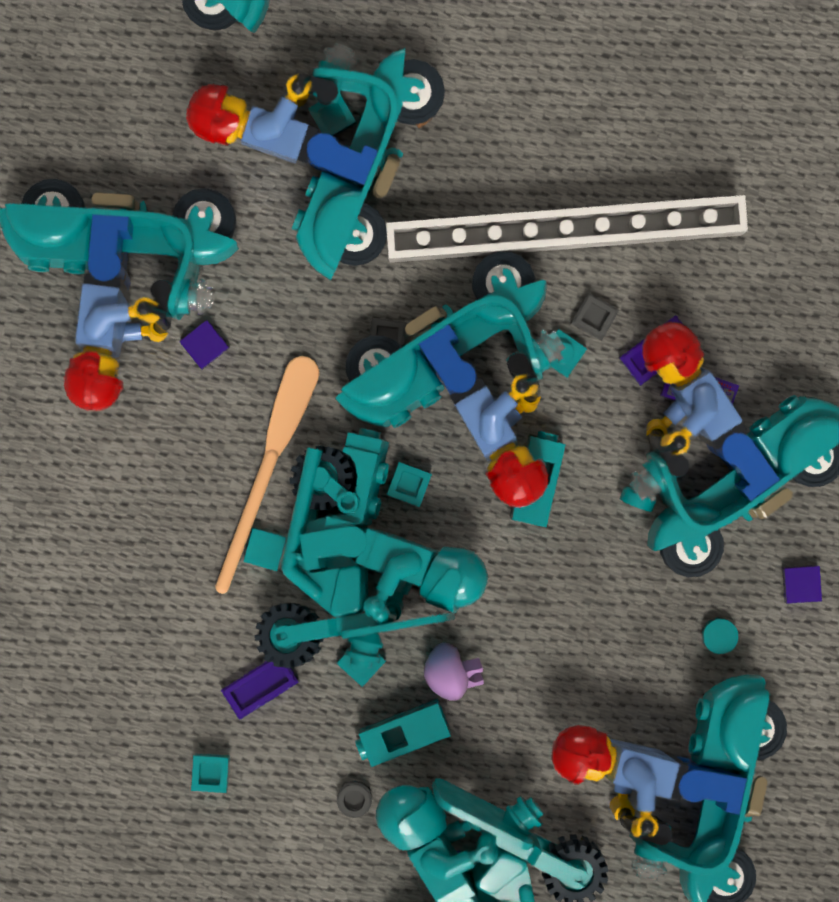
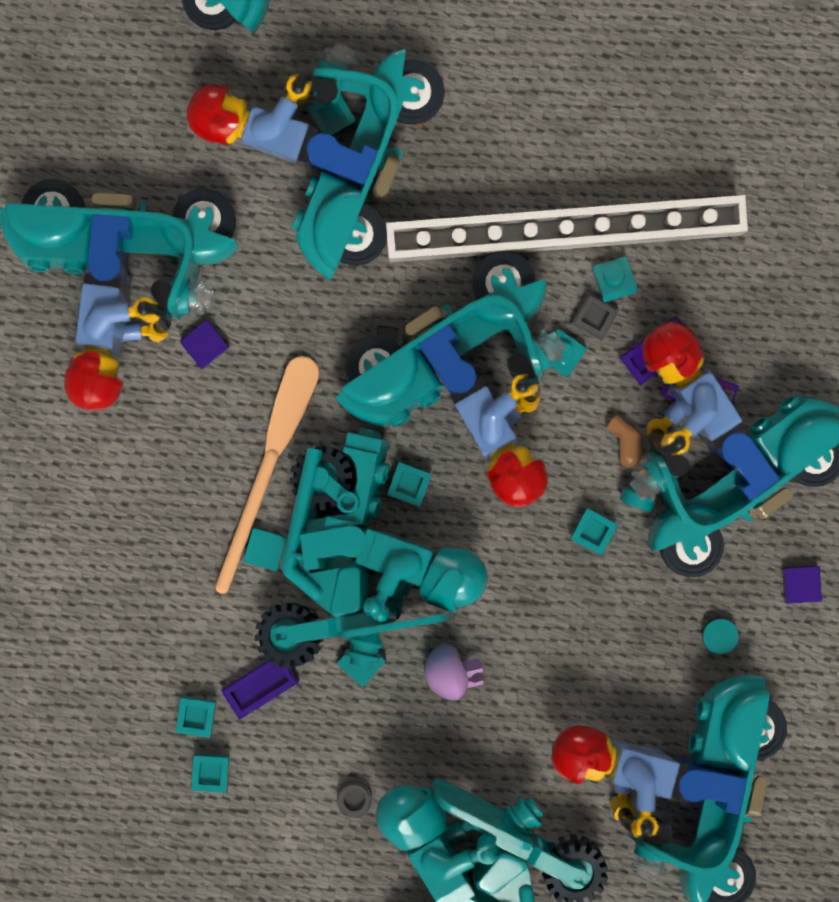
(196, 716): none -> teal plate
(403, 733): teal brick -> none
(551, 452): teal brick -> none
(593, 531): none -> teal plate
(614, 279): none -> teal plate
(630, 441): none -> medium nougat arm

